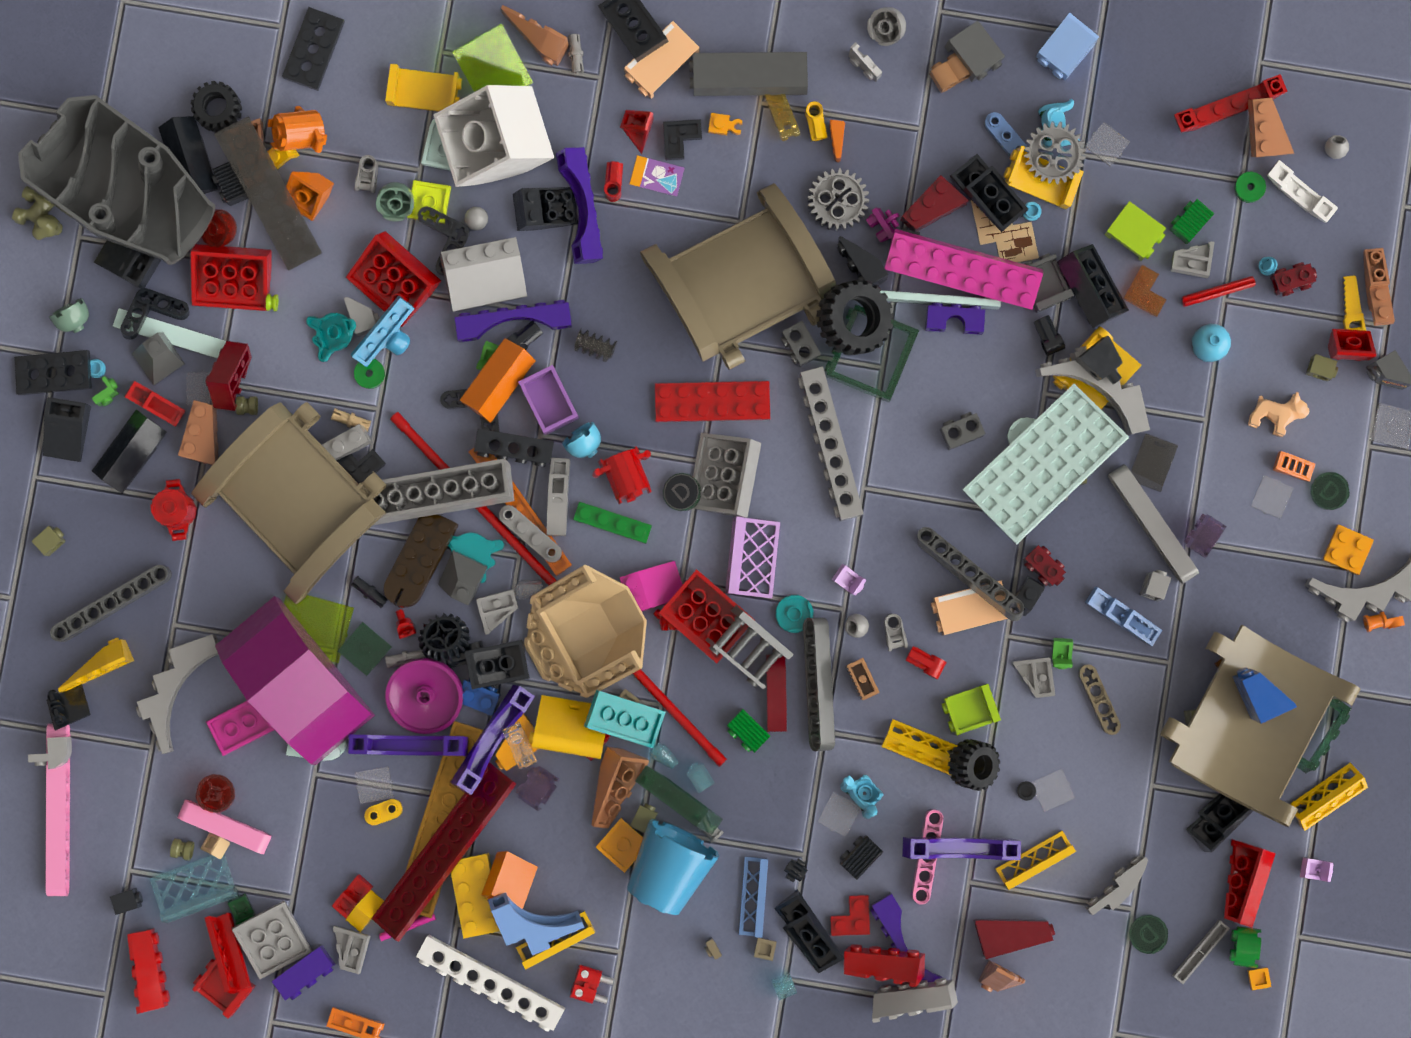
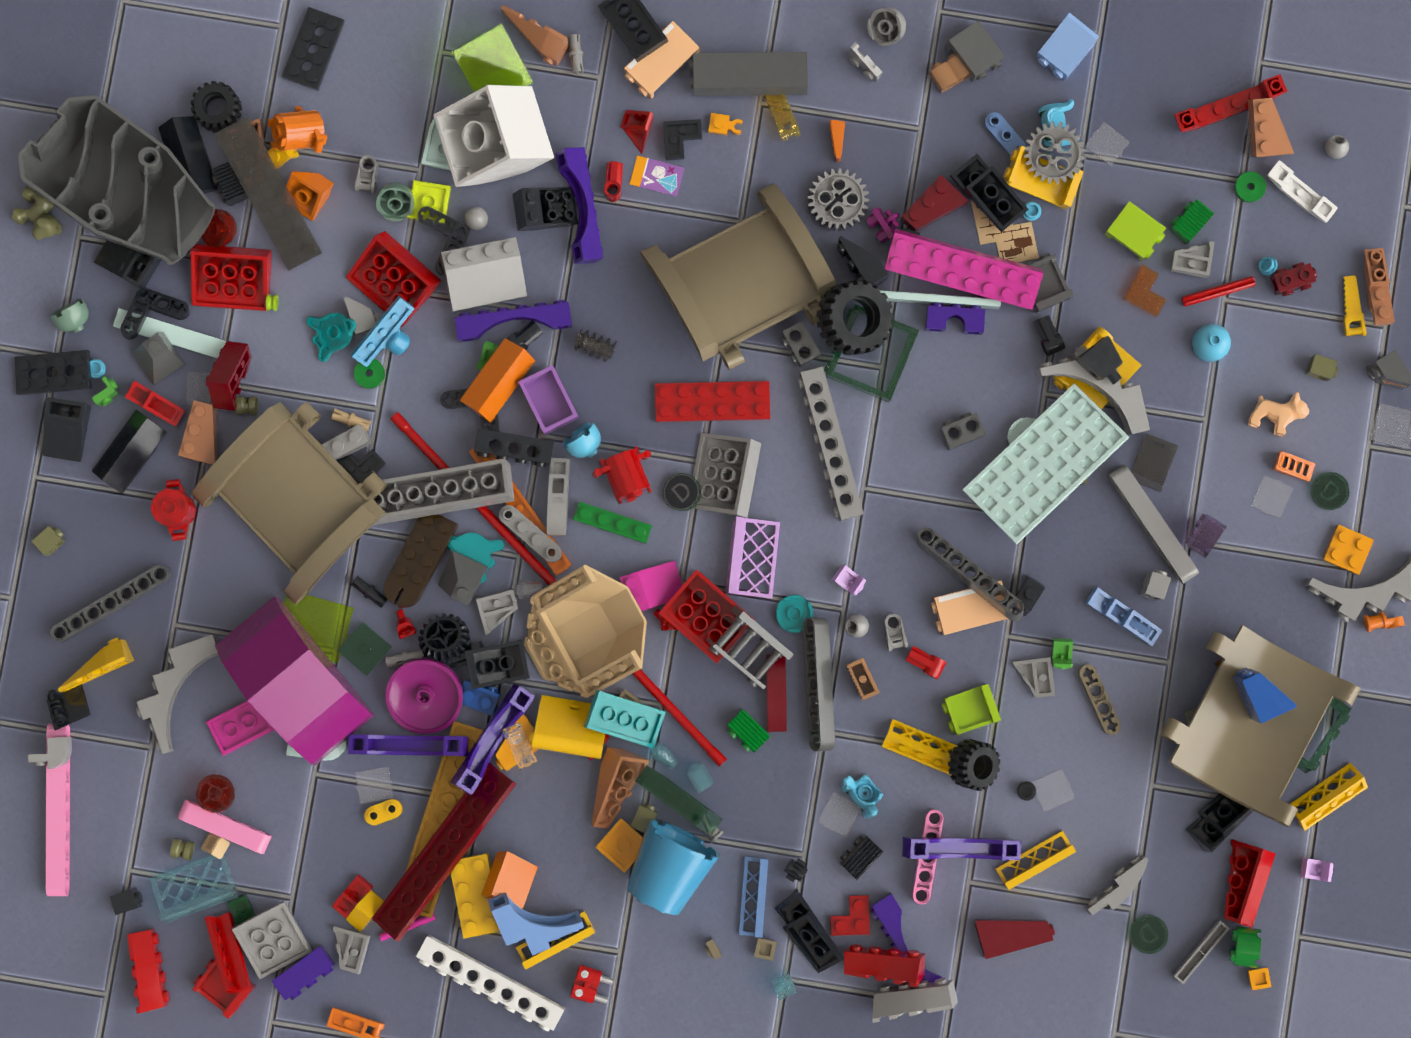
(422, 89): yellow panel -> none
(537, 787): clear purple brick -> none
(816, 123): yellow piece -> none
(998, 978): nougat wedge -> none
(1049, 571): dark red brick -> none
(1092, 285): black slope -> none
(1351, 345): red slope -> none

